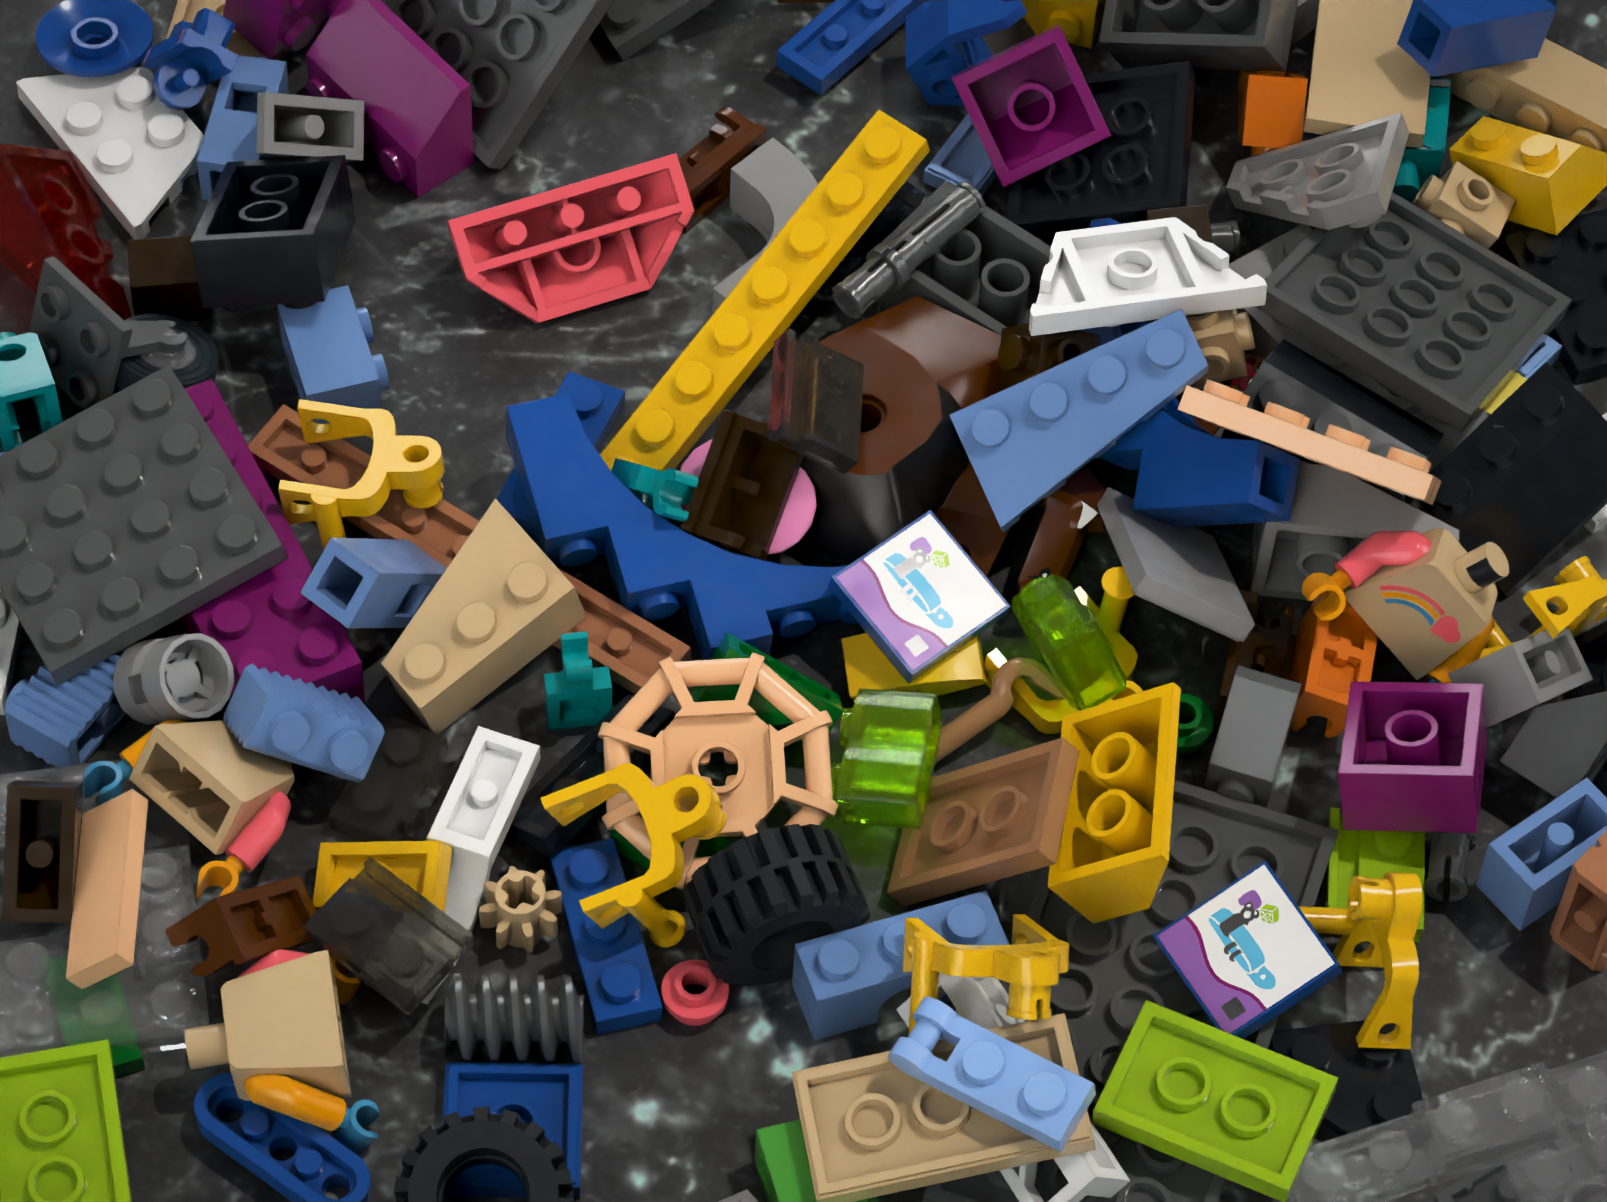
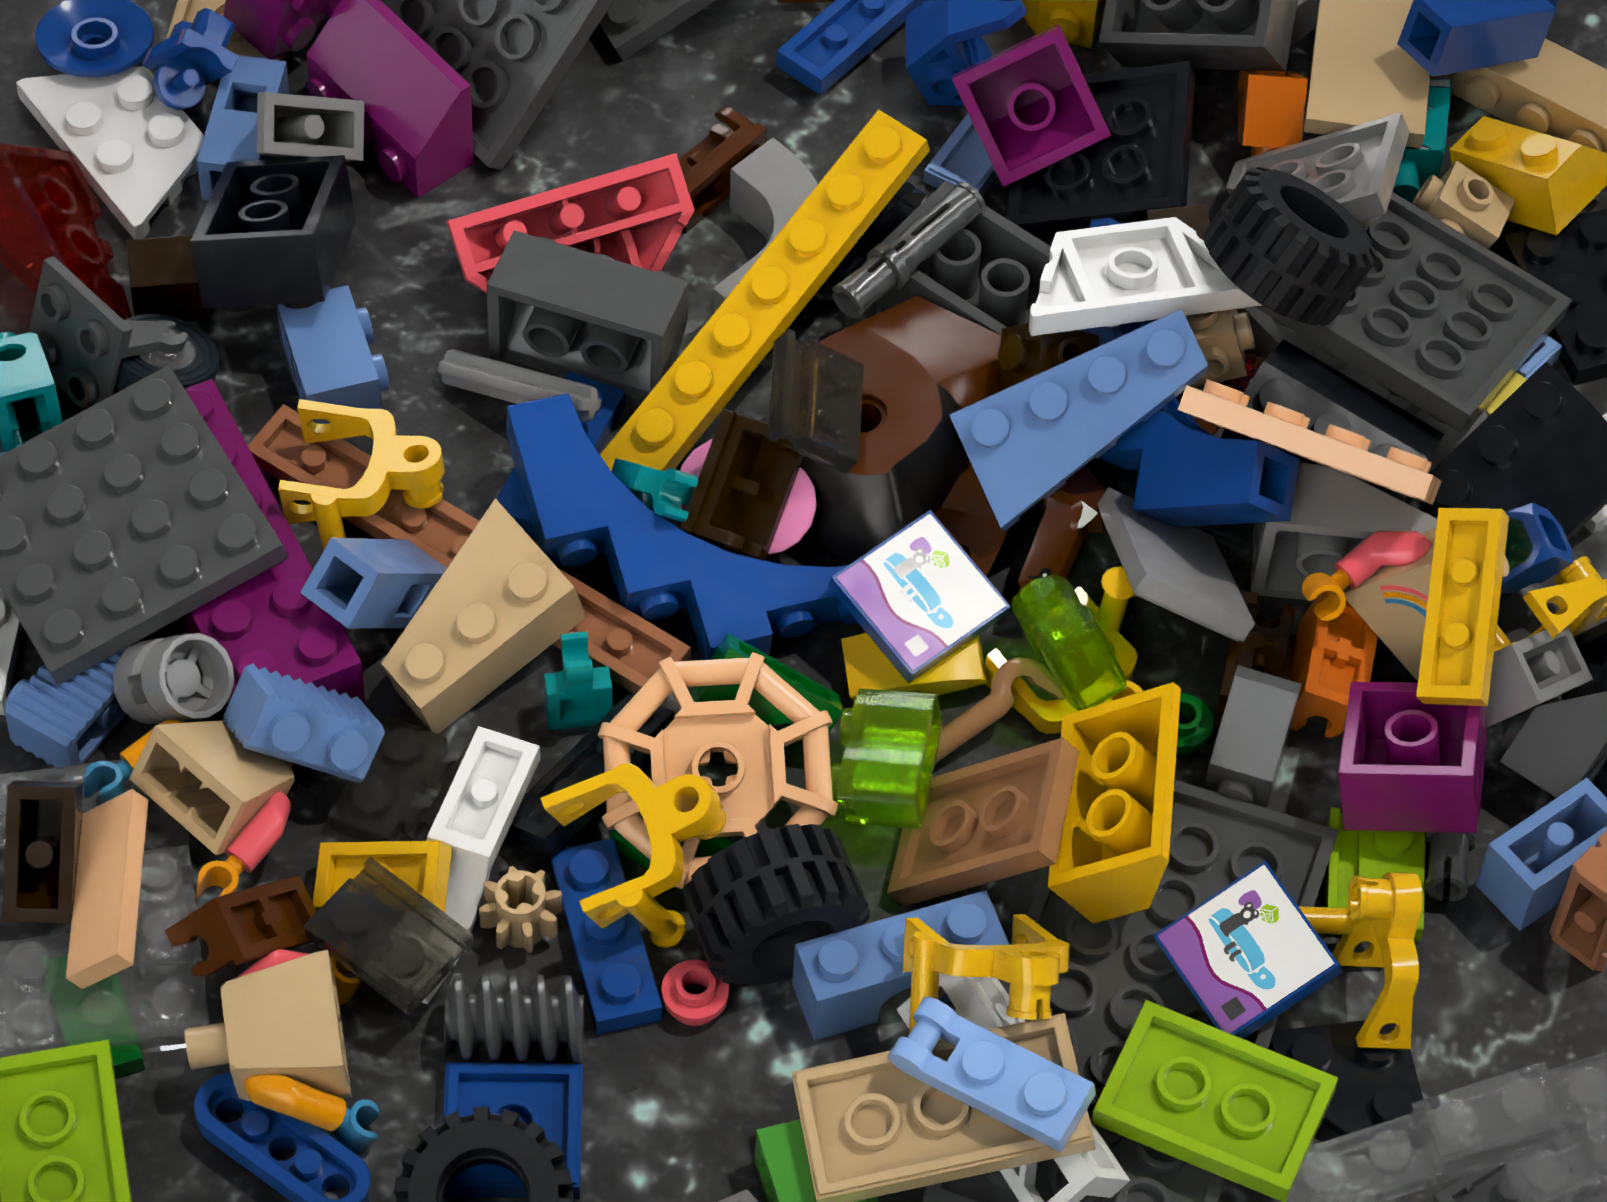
(514, 382): none -> light grey axle
(584, 315): none -> dark grey slope
(1290, 246): none -> black tyre
(1462, 606): none -> yellow plate
(1534, 547): none -> blue rock

